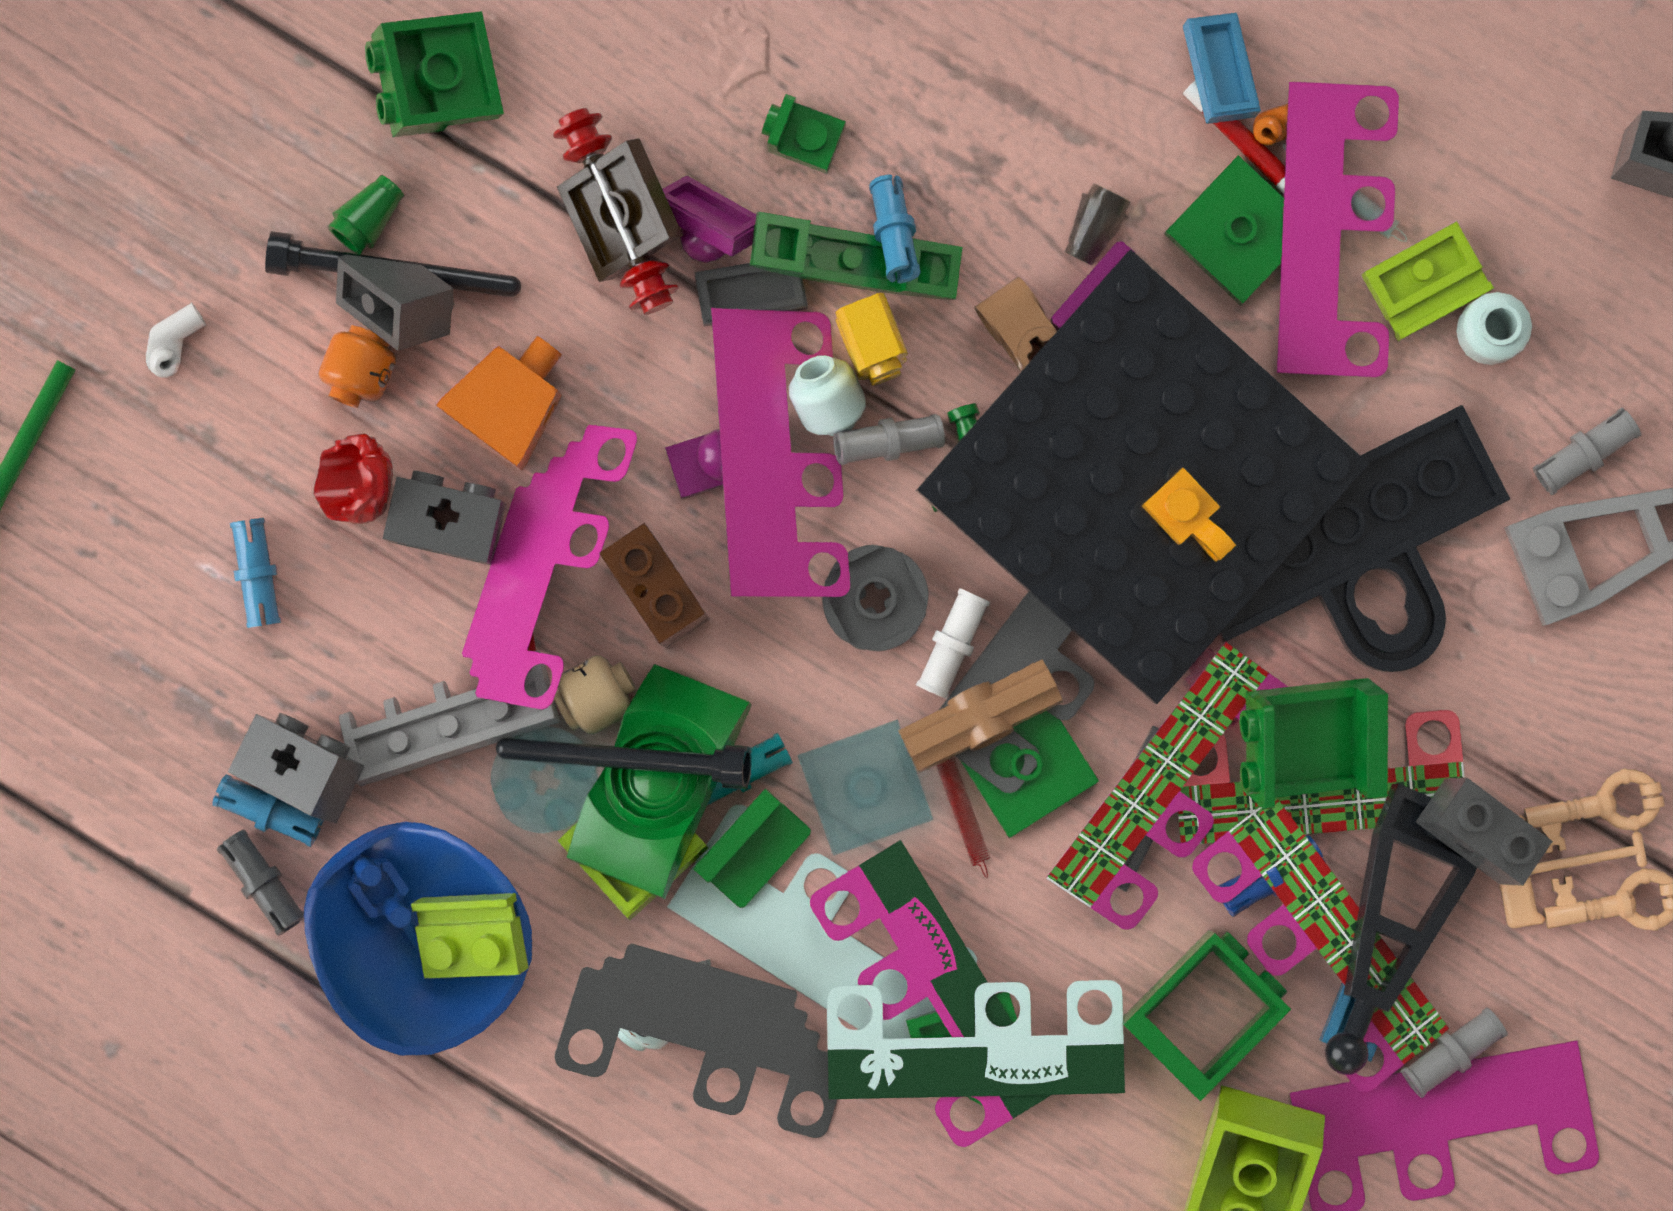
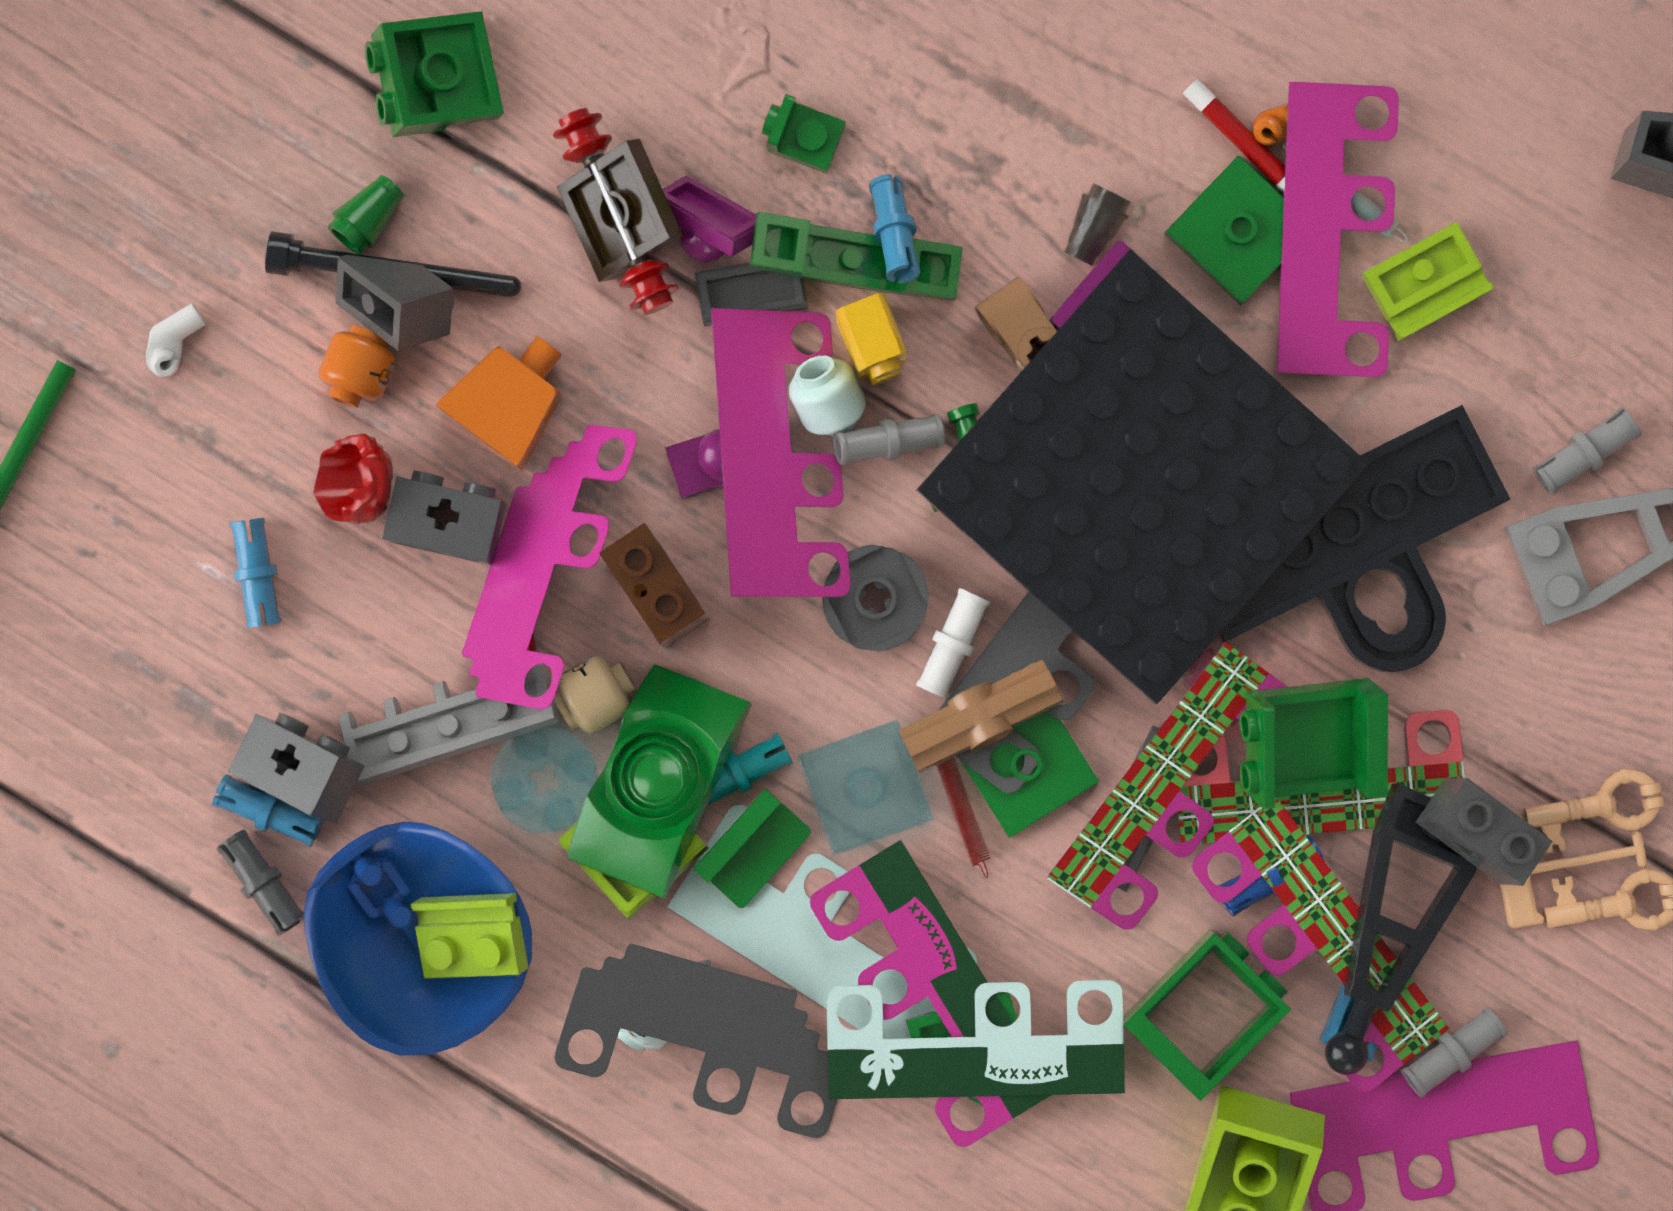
(726, 766): black piece -> none
(1185, 510): light orange plate -> none
(1221, 68): dark azure tile -> none
(1494, 328): light aqua head -> none

